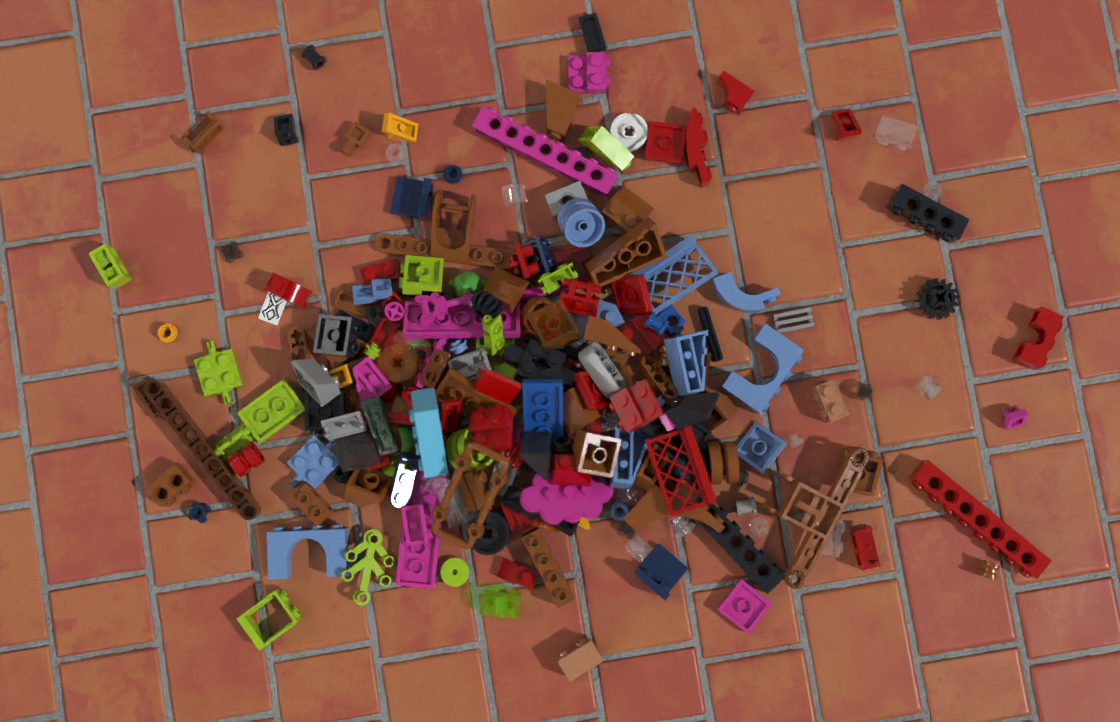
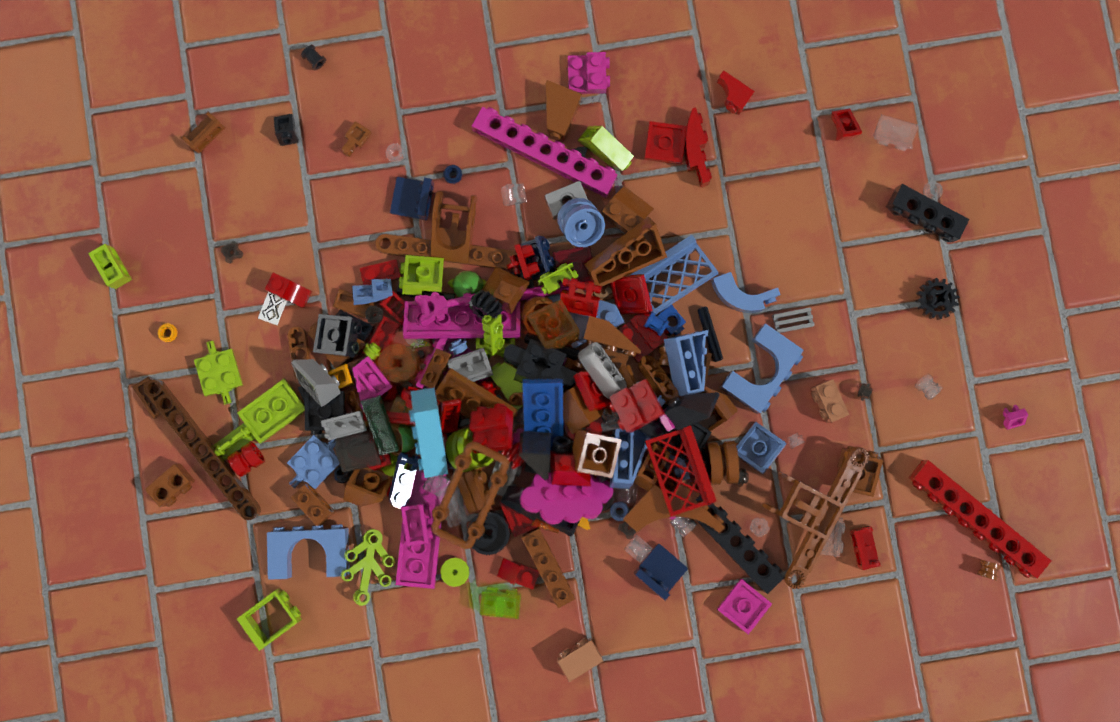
(193, 515): dark blue plate -> none
(394, 311): dark pink wheel -> none
(399, 128): light orange slope -> none
(496, 385): red slope -> none
(592, 33): black plate -> none
(630, 121): white plate -> none
(745, 506): light grey bush -> none
(1047, 326): red arch -> none

